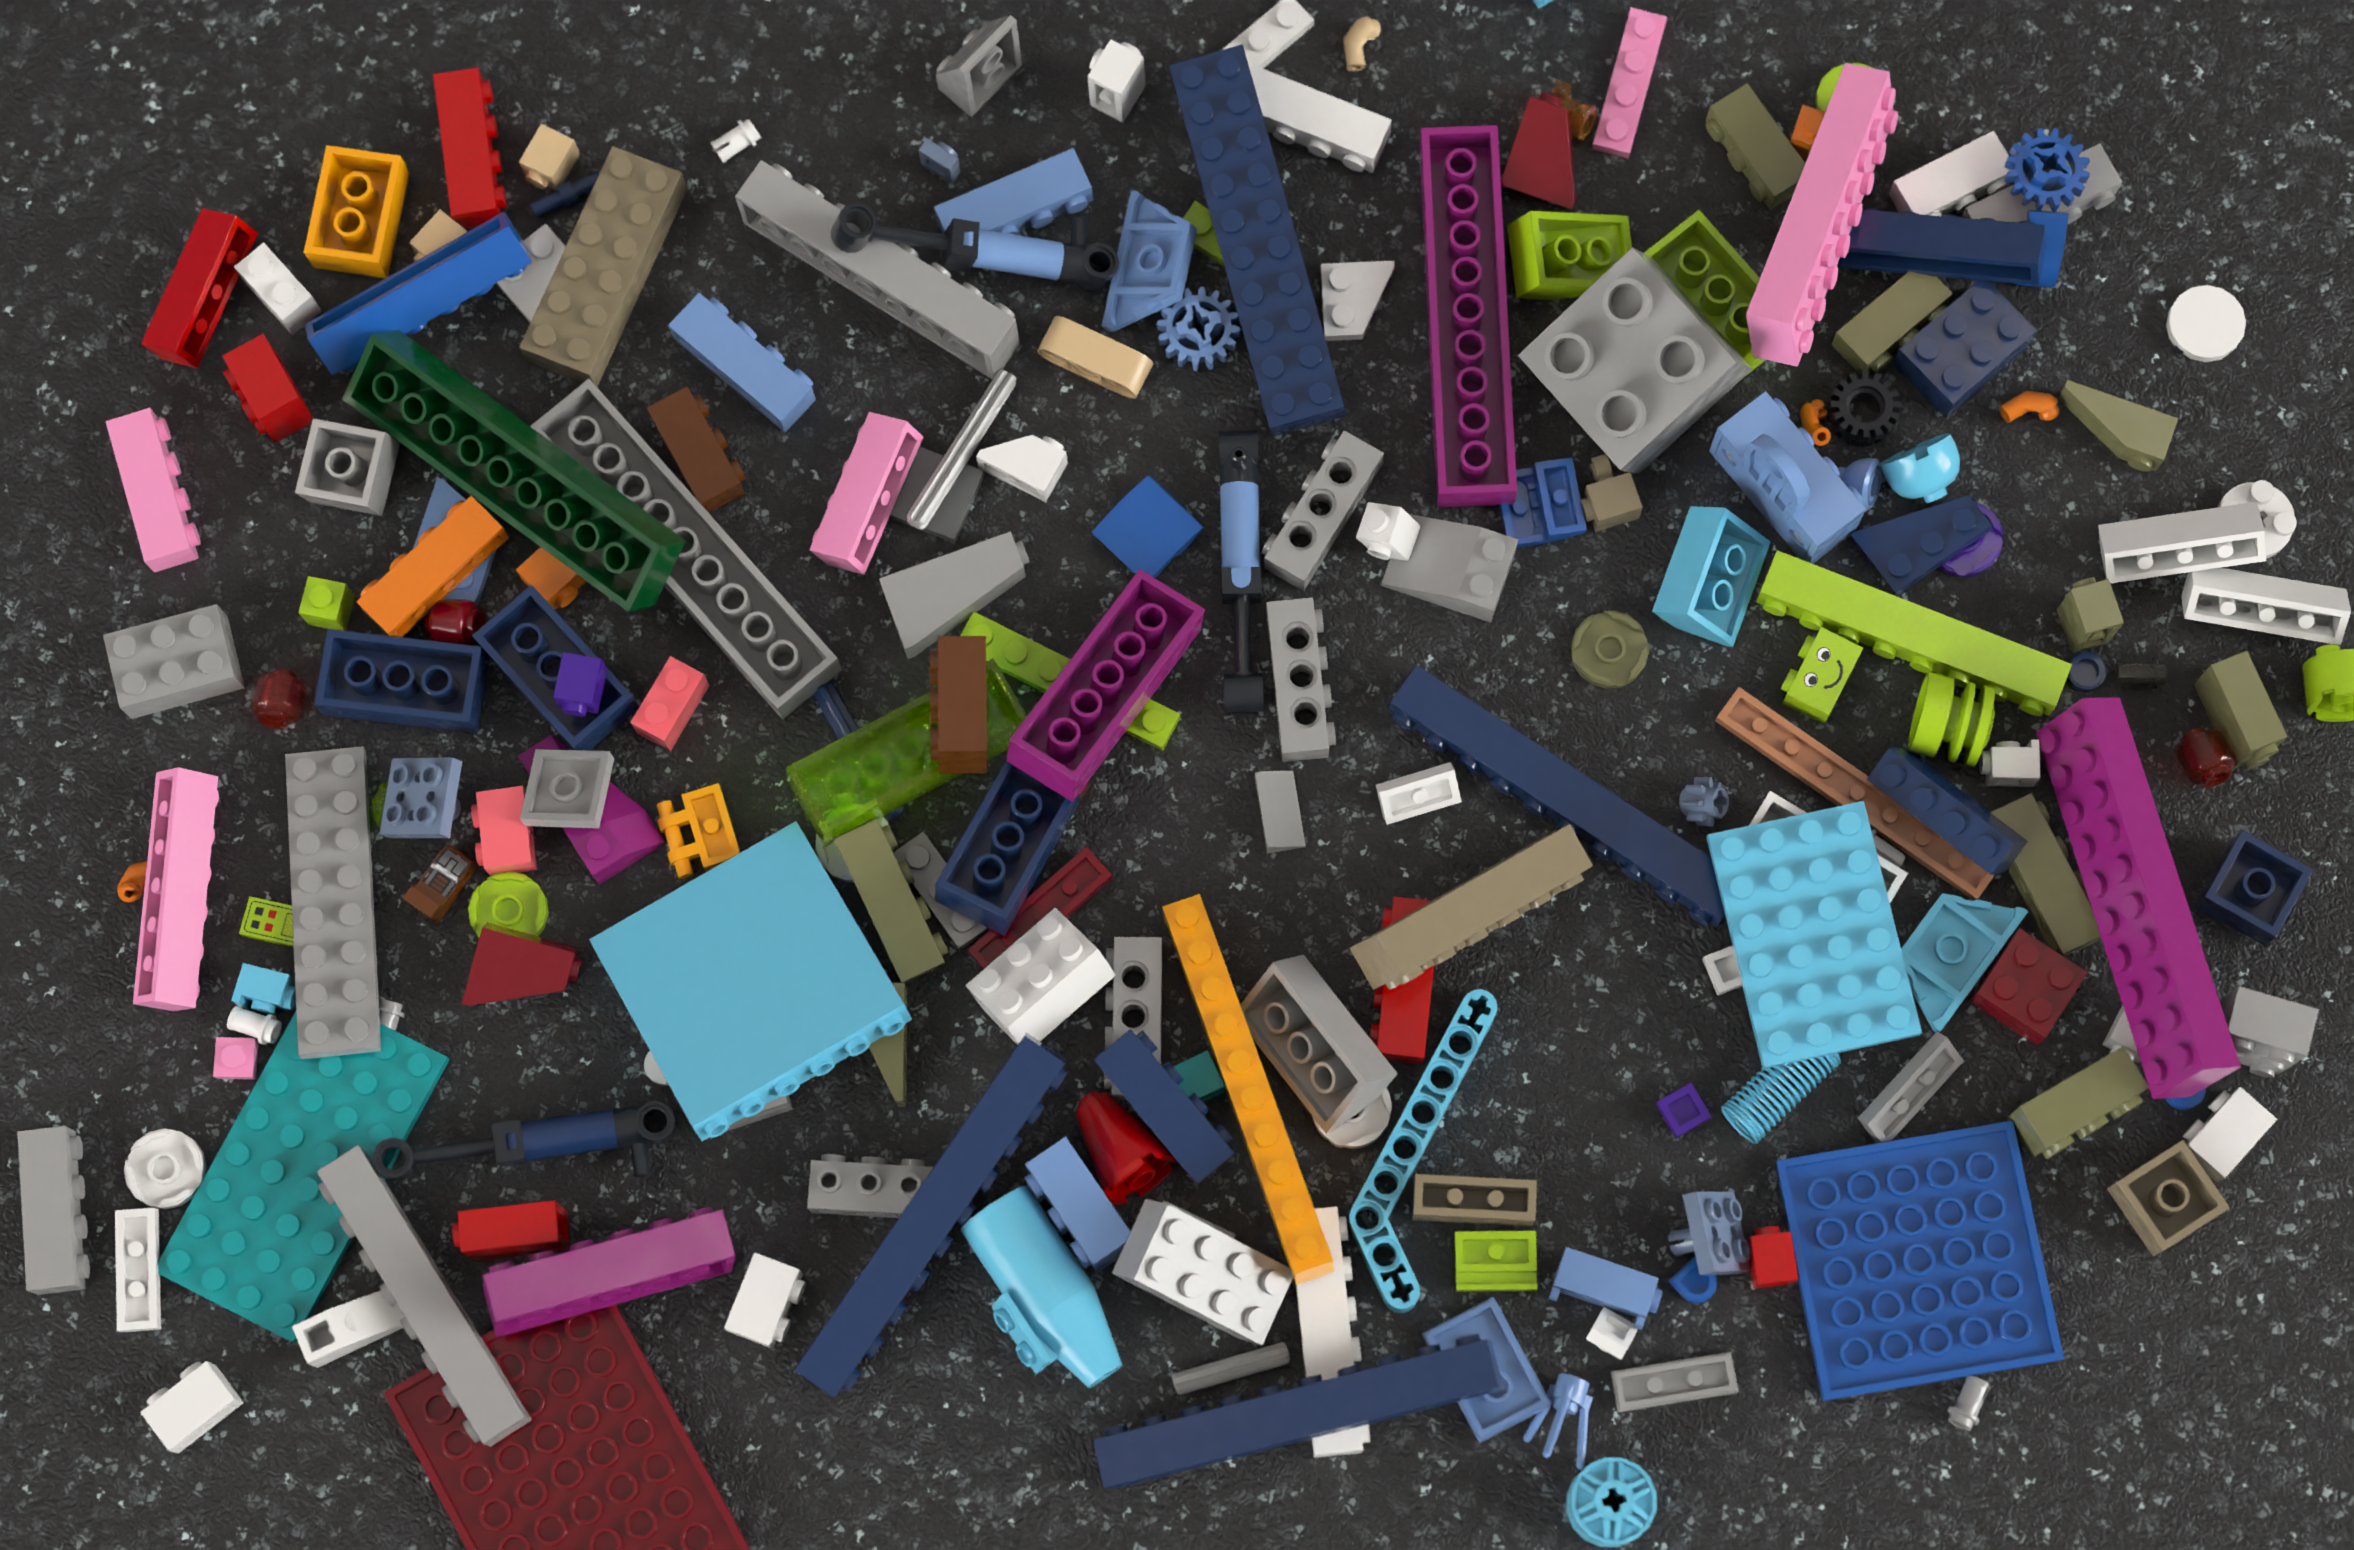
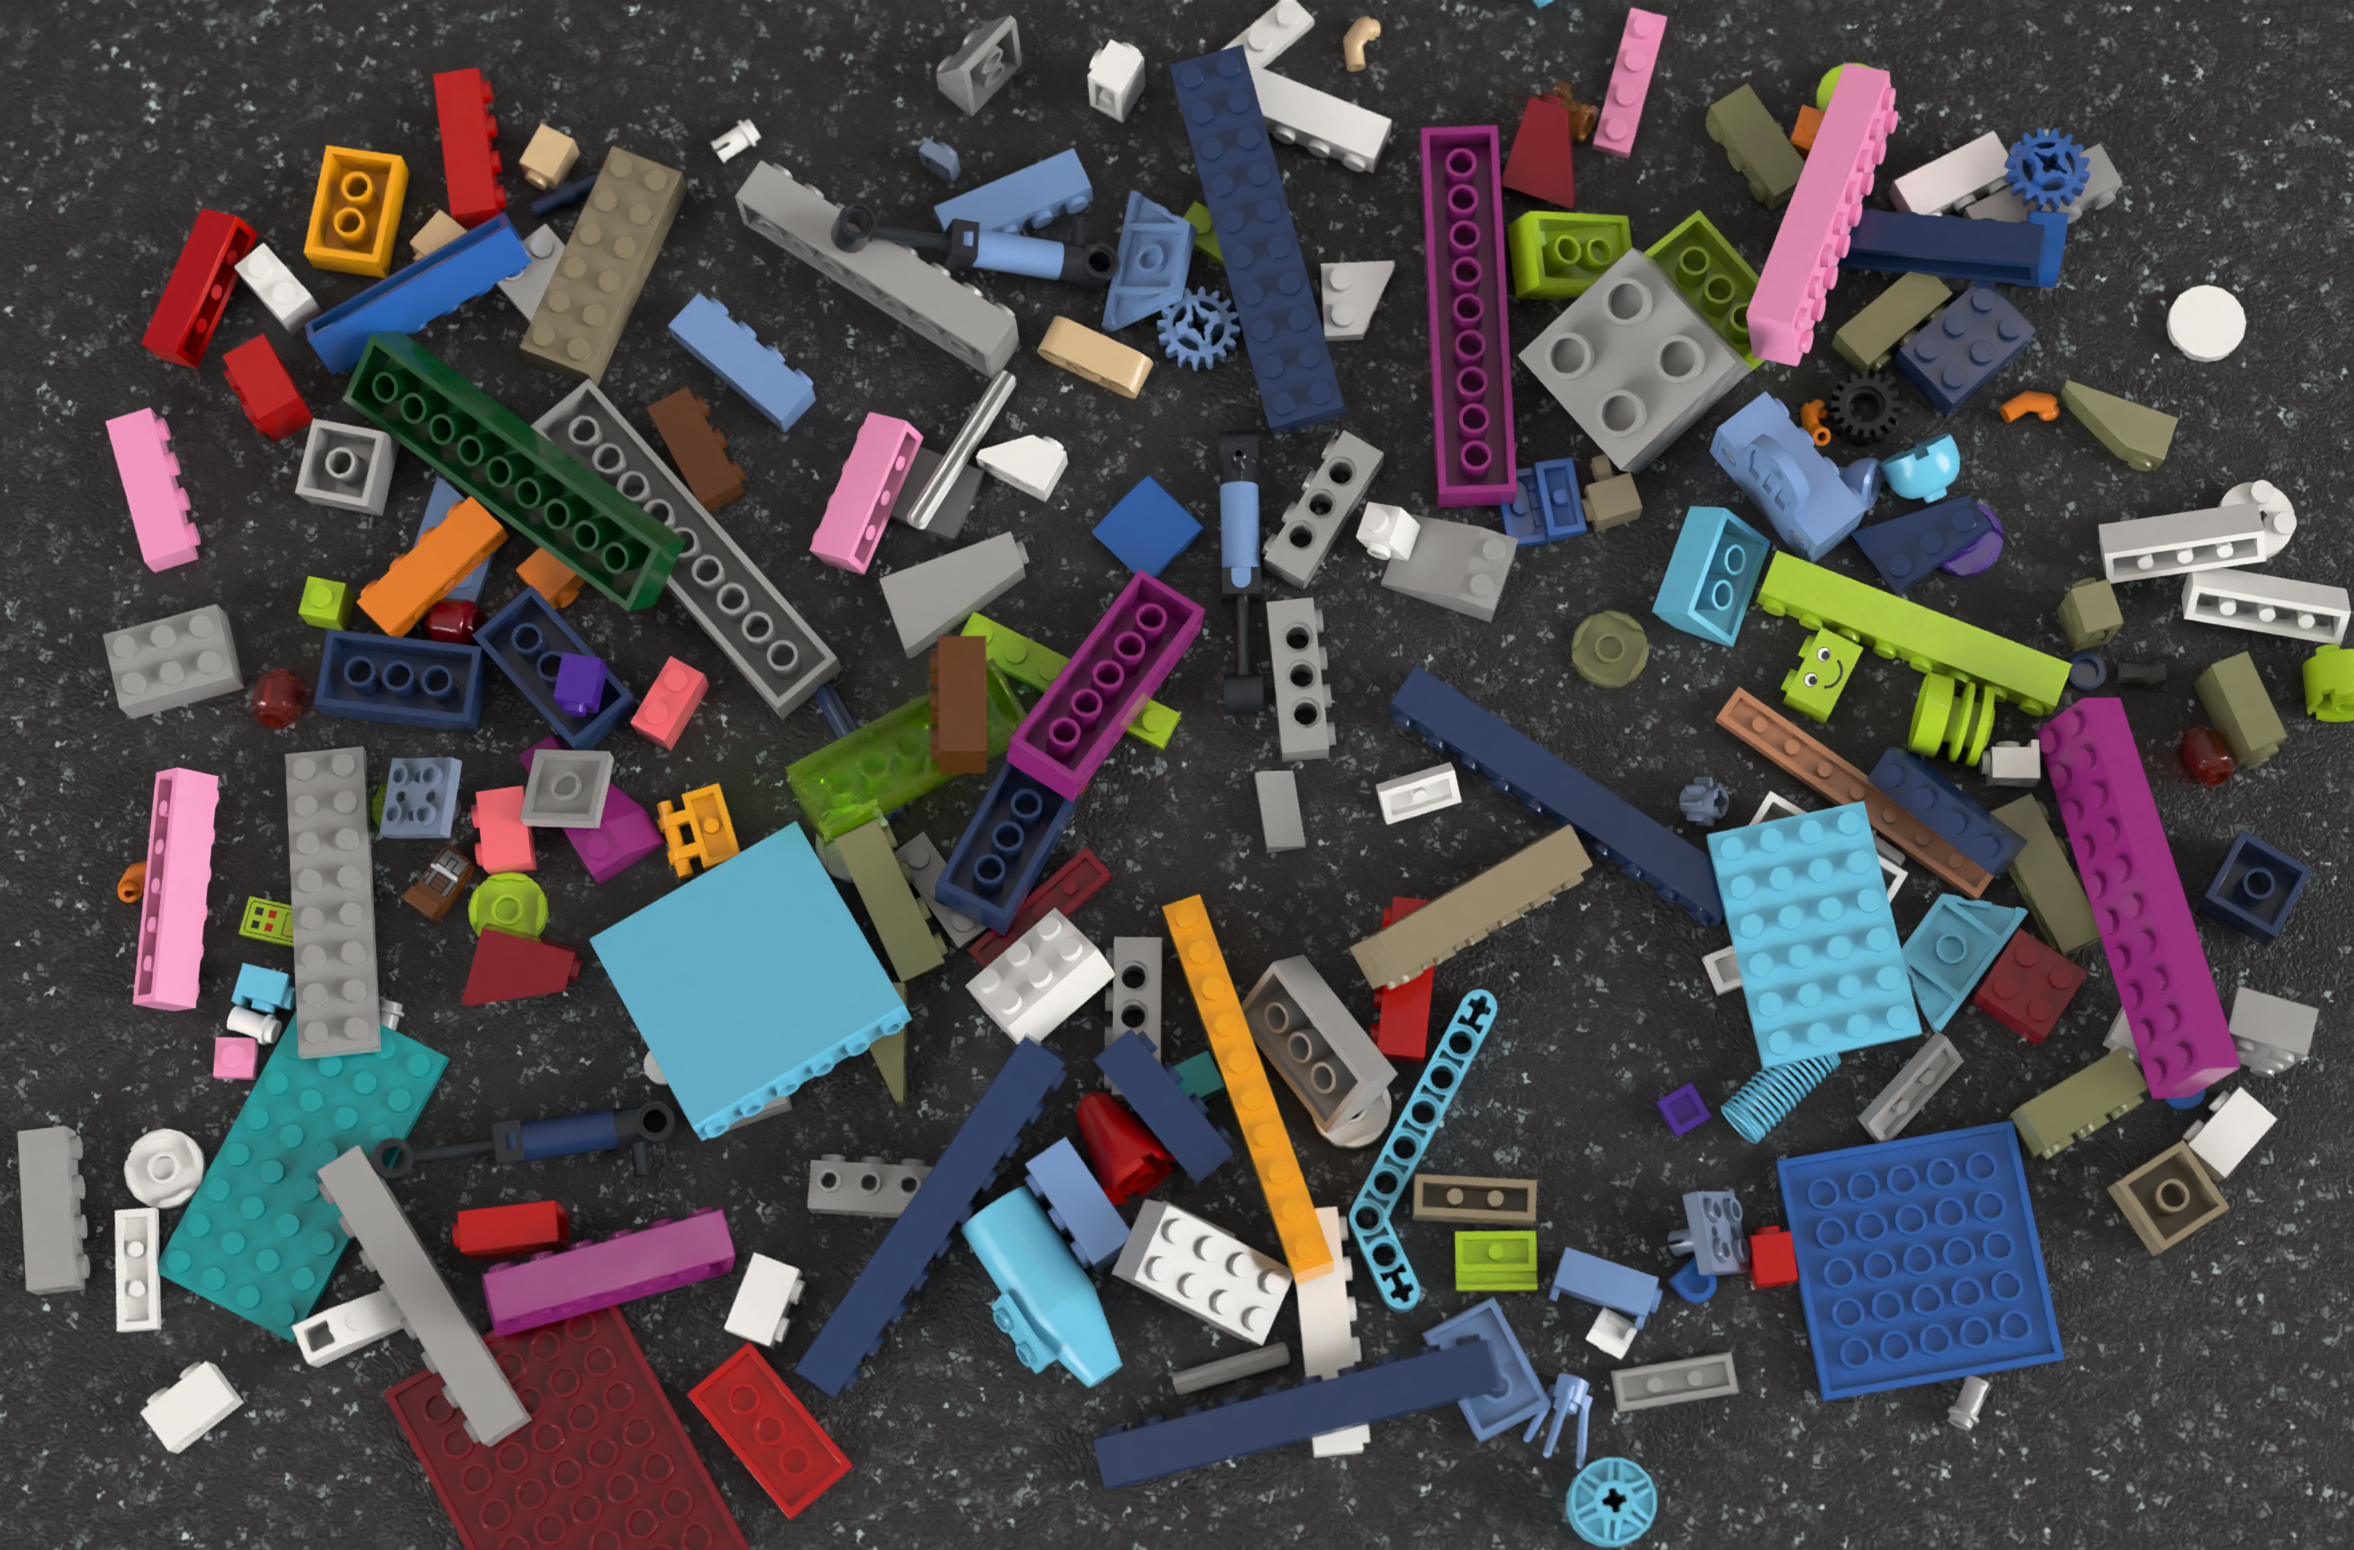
(770, 1430): none -> red plate

